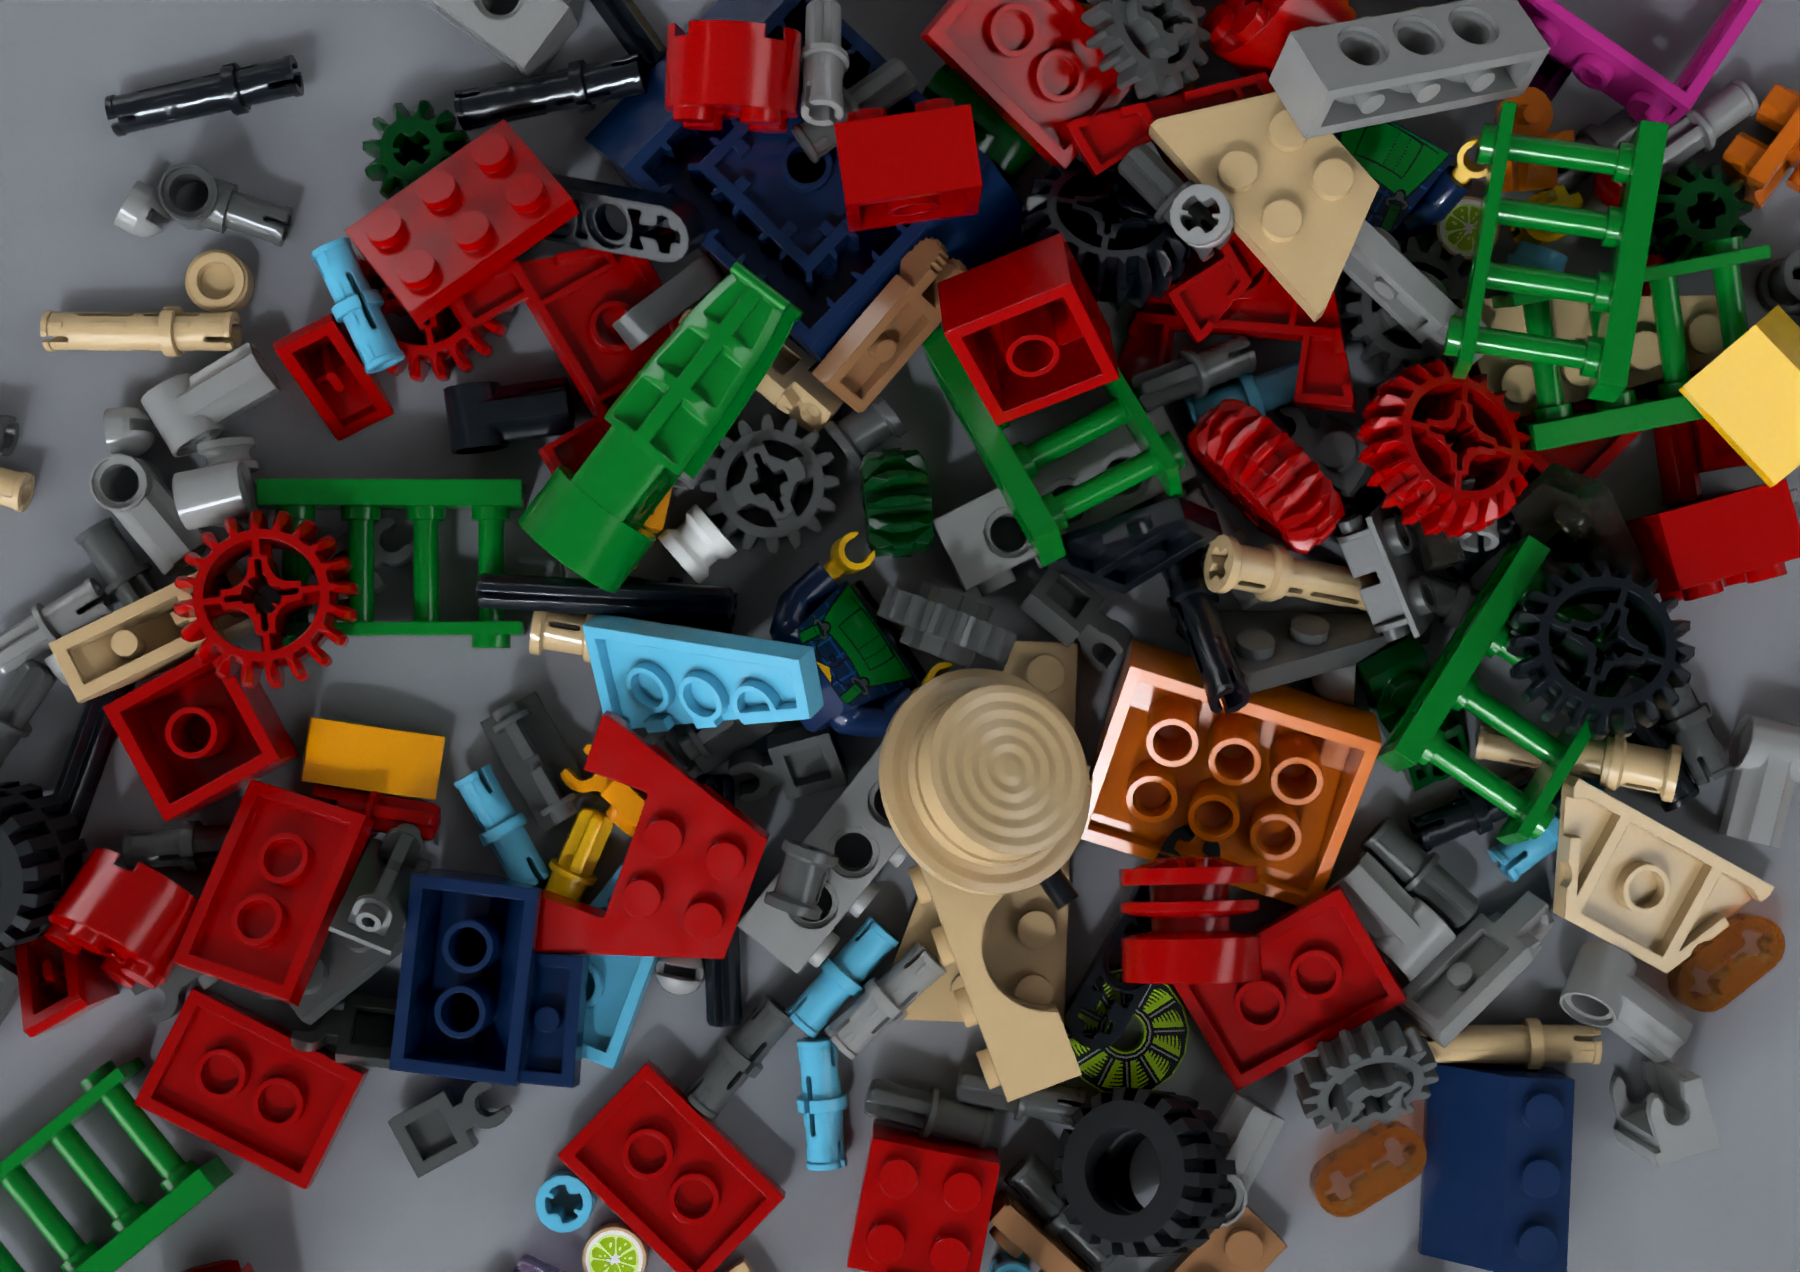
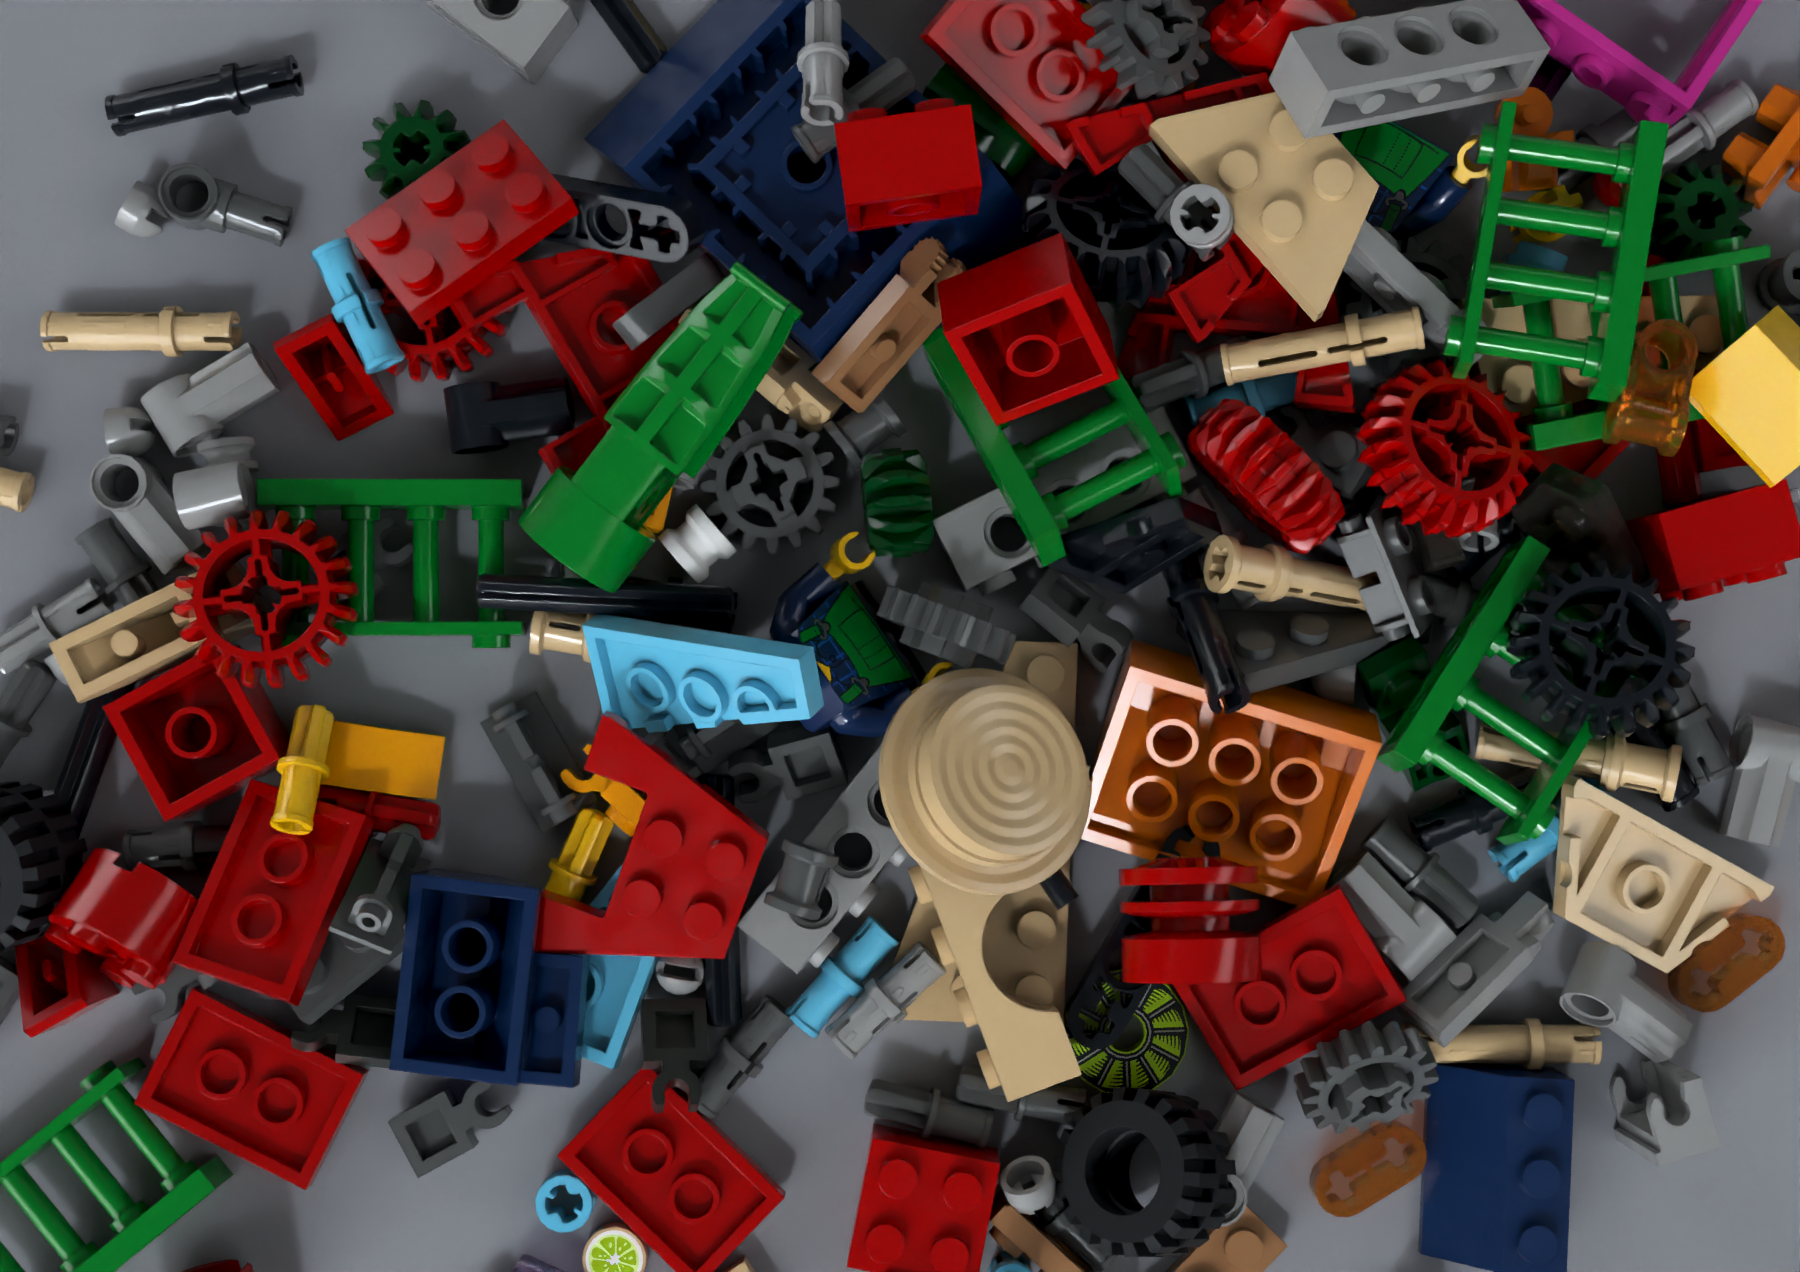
(219, 282): tan tile -> none
(303, 770): none -> yellow axle
(502, 826): medium azure pin -> none
(566, 89): black pin -> none
(674, 1041): none -> pearl dark grey plate
(732, 74): red brick -> none
(821, 1103): medium azure pin -> none
(1023, 1171): none -> light grey hinge
(1323, 346): none -> tan pin
(1459, 229): tile -> none
(1656, 400): none -> clear orange piece

